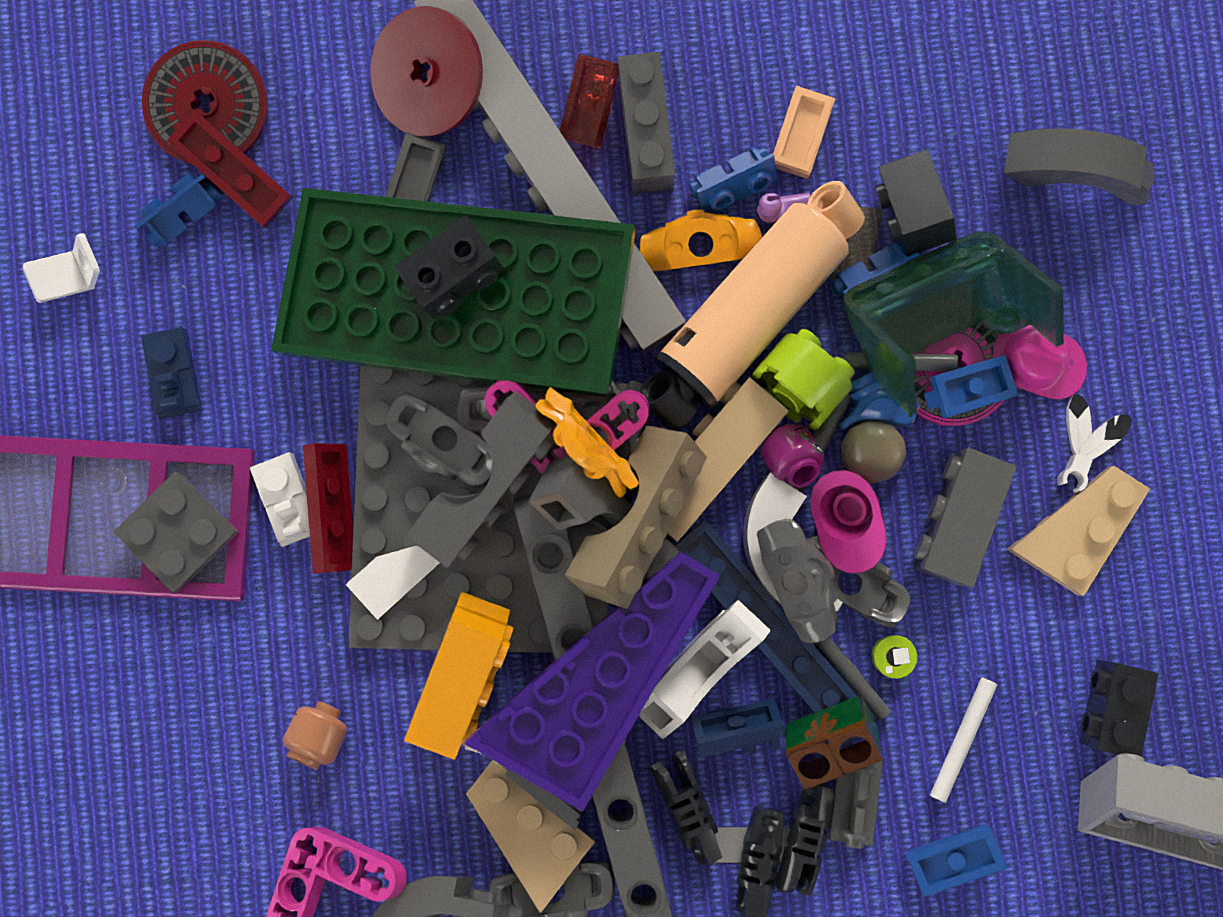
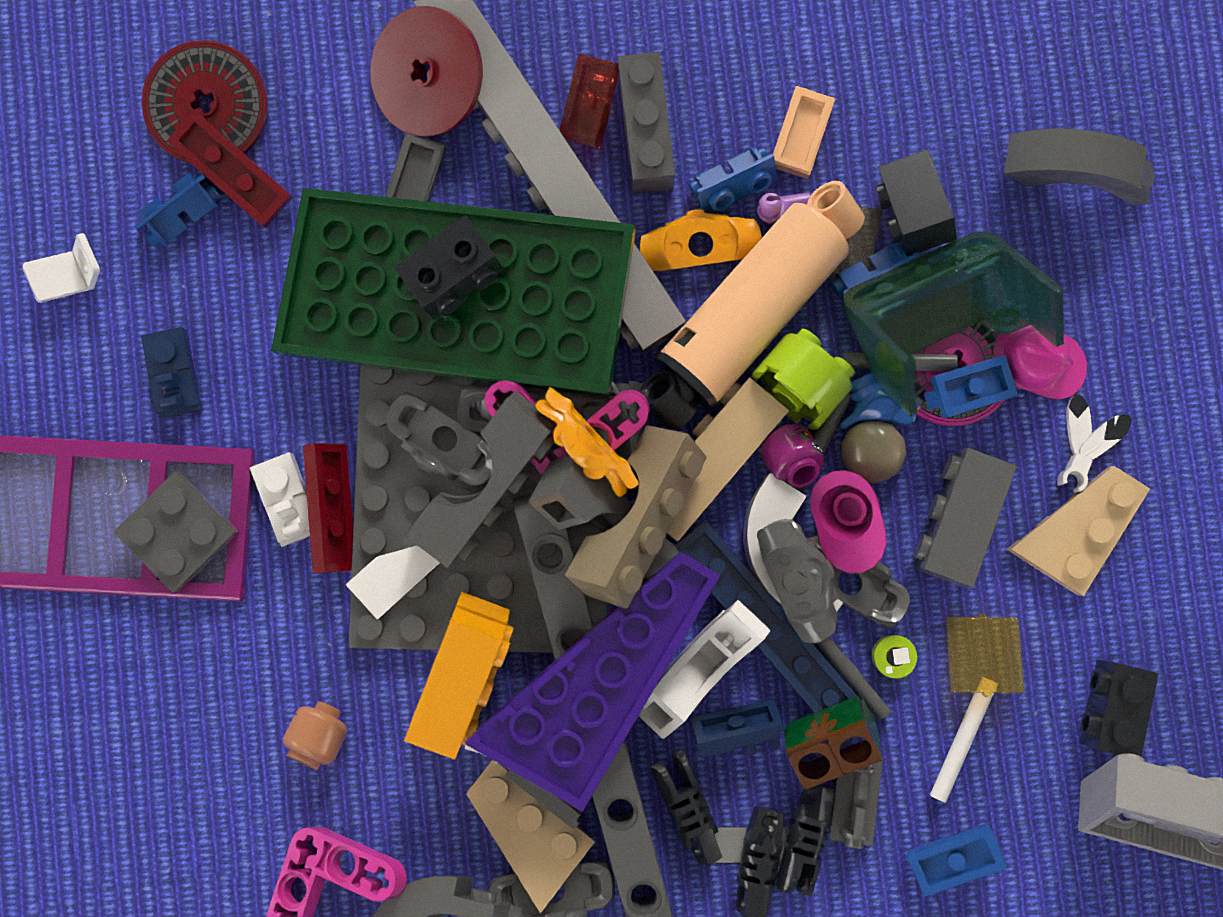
(984, 655): none -> clear yellow piece

